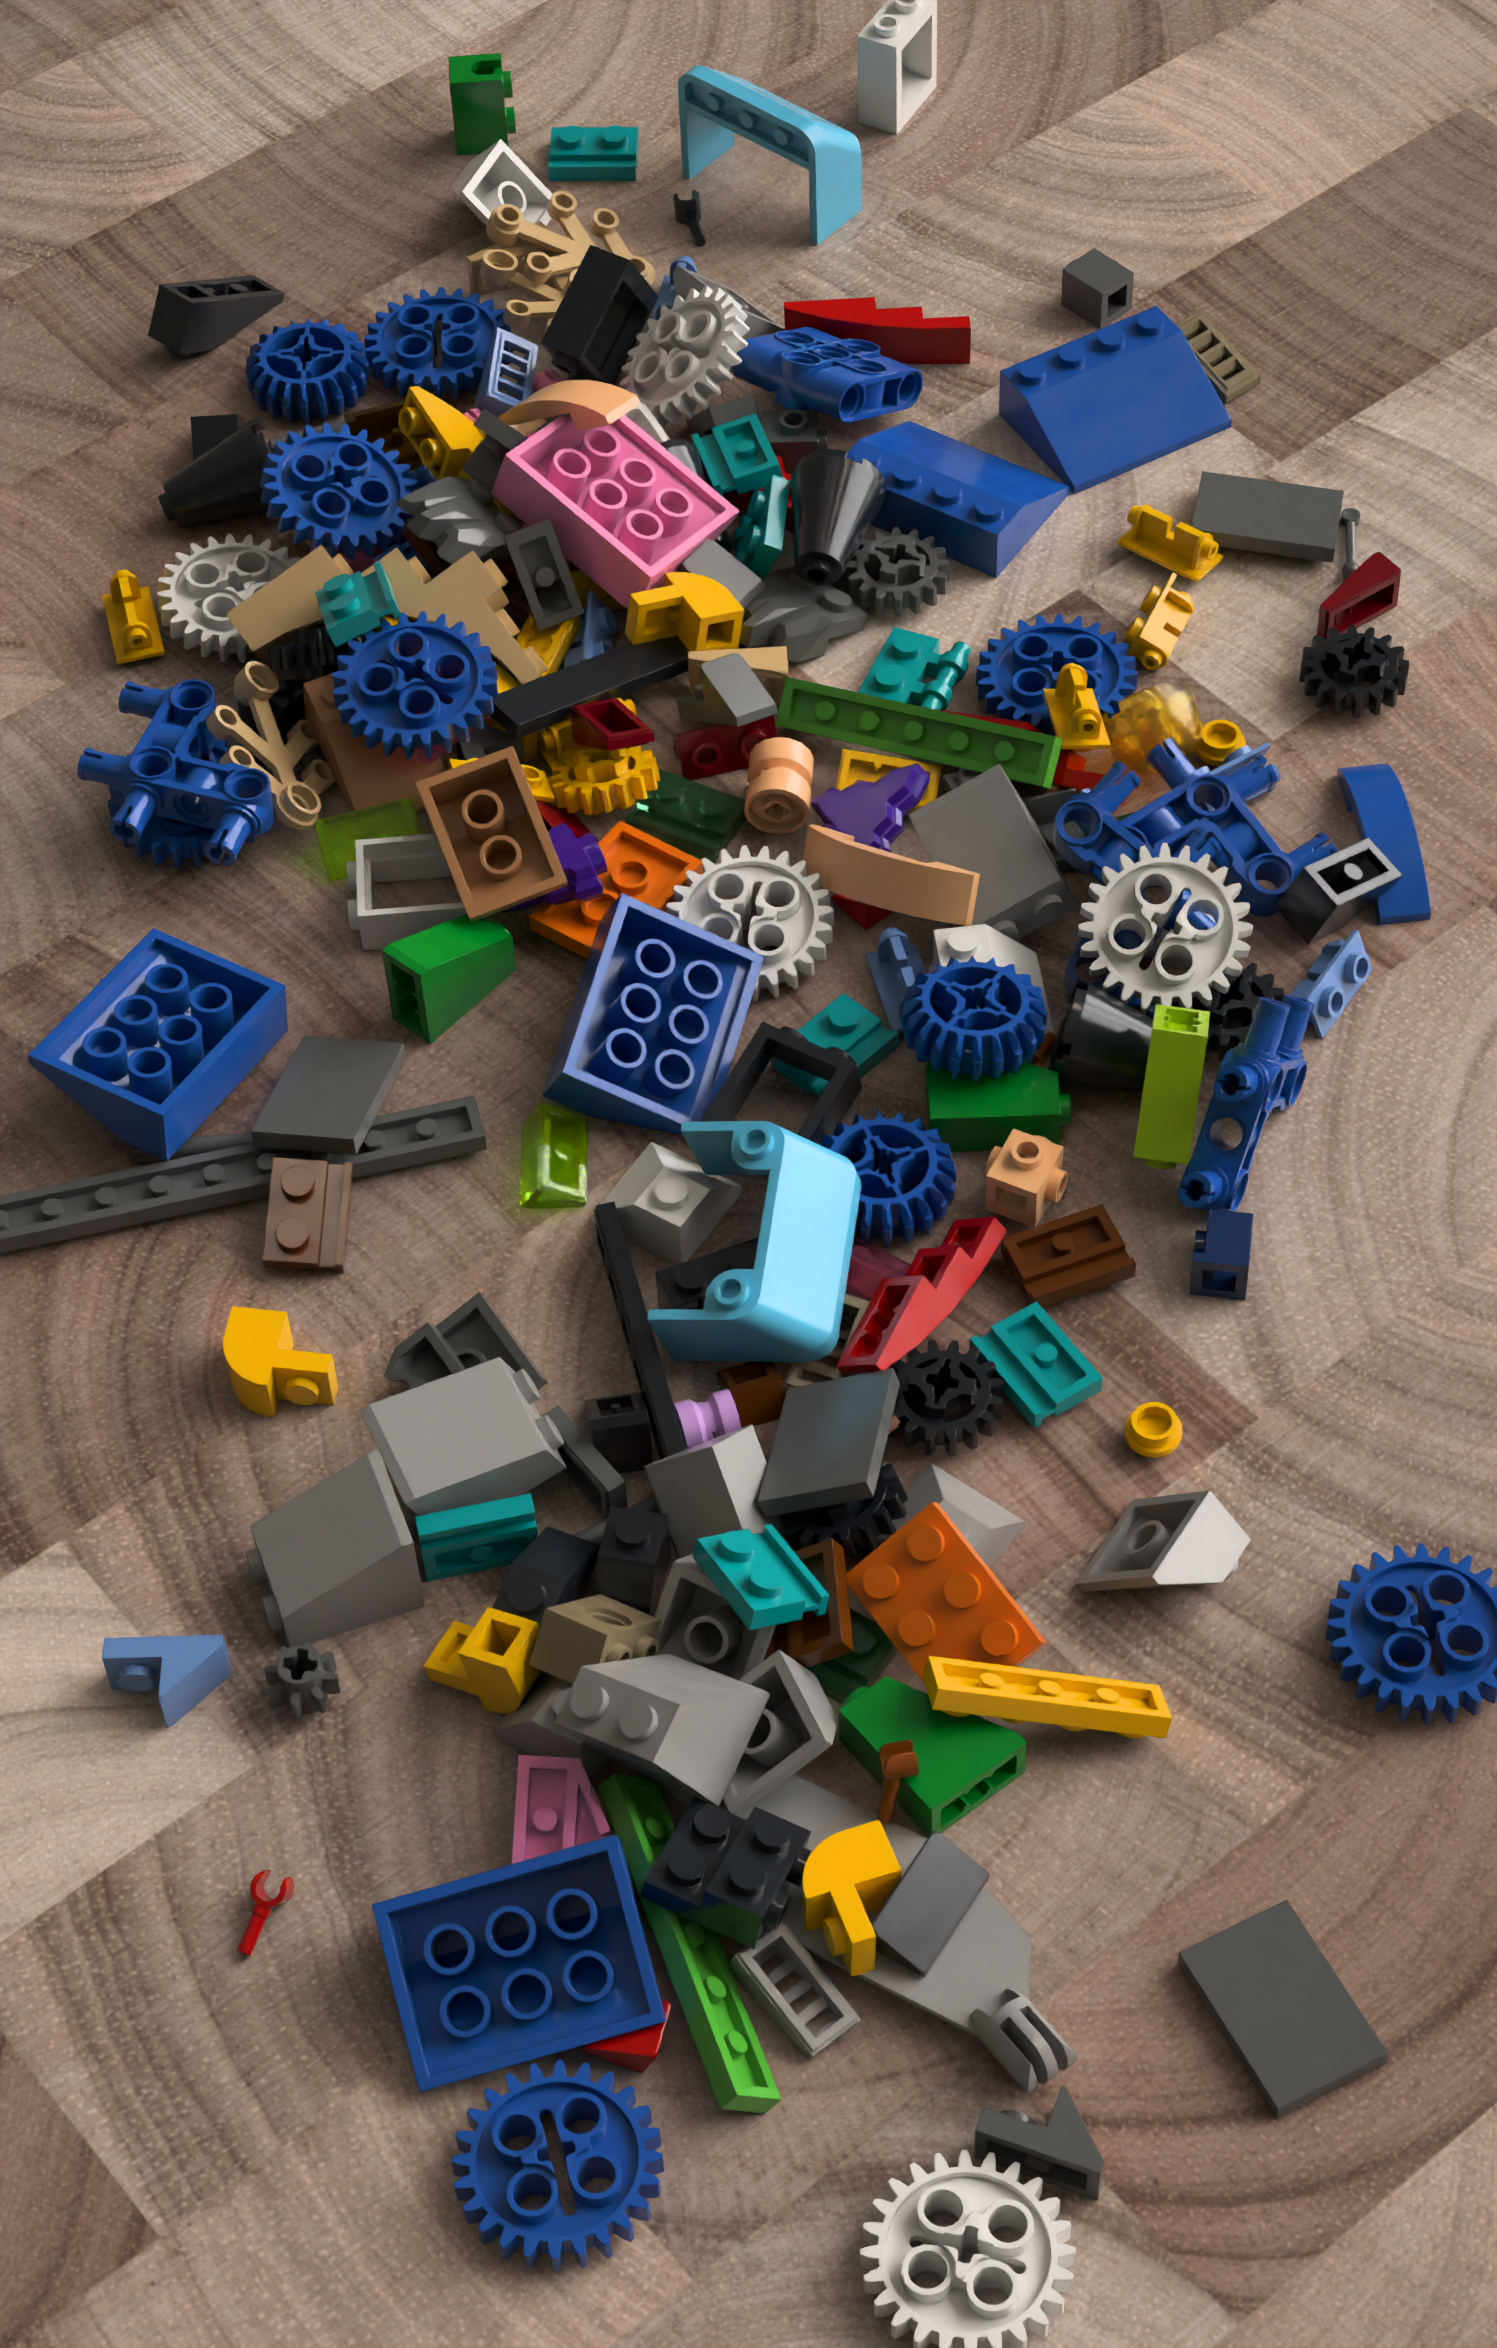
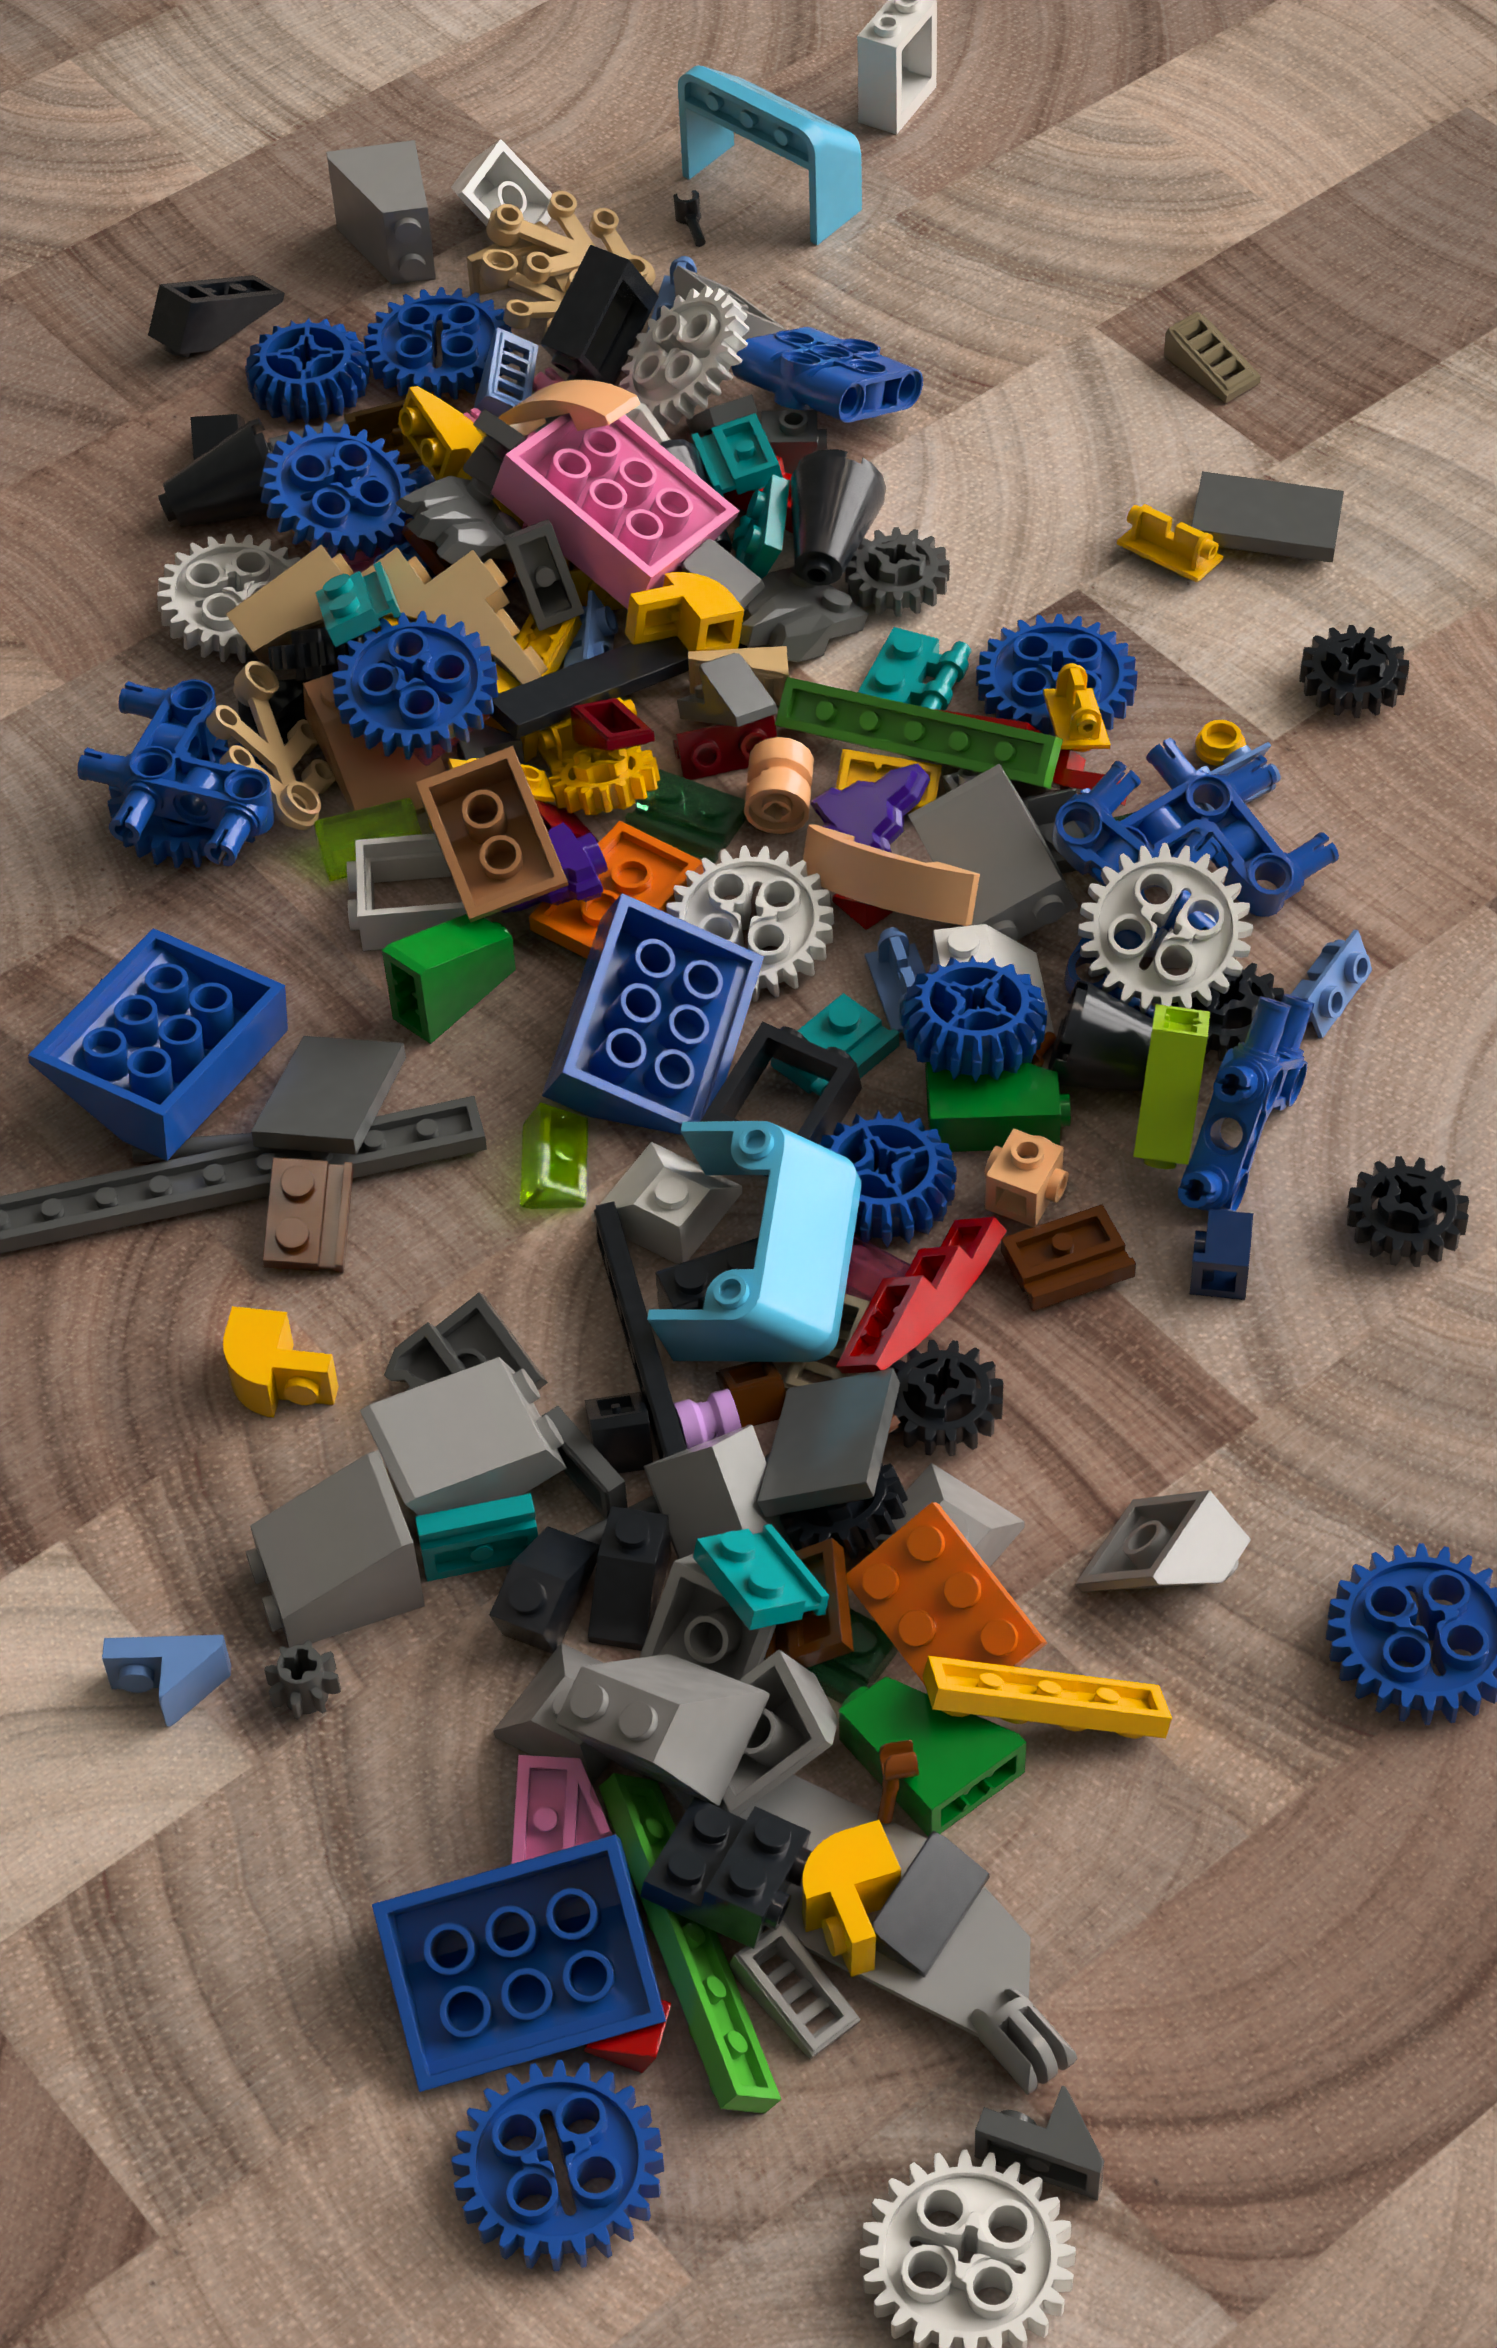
(131, 619): yellow hinge -> none
(262, 1909): red hand -> none
(384, 208): none -> light grey slope
(479, 102): green brick -> none
(488, 1659): yellow brick -> none
(592, 1633): dark tan brick -> none
(593, 153): teal plate -> none
(897, 331): red slope -> none
(958, 494): blue slope -> none
(1037, 1364): teal plate -> none
(1097, 288): dark grey brick -> none
(1112, 400): blue slope -> none
(1151, 718): clear yellow cylinder -> none
(1153, 1430): yellow plate -> none
(1162, 609): yellow hinge -> none
(1282, 2008): dark grey tile -> none
(1336, 890): black slope -> none
(1350, 519): dark grey hinge -> none
(1362, 596): dark red slope -> none
(1386, 819): blue slope -> none
(1407, 1211): none -> black gear

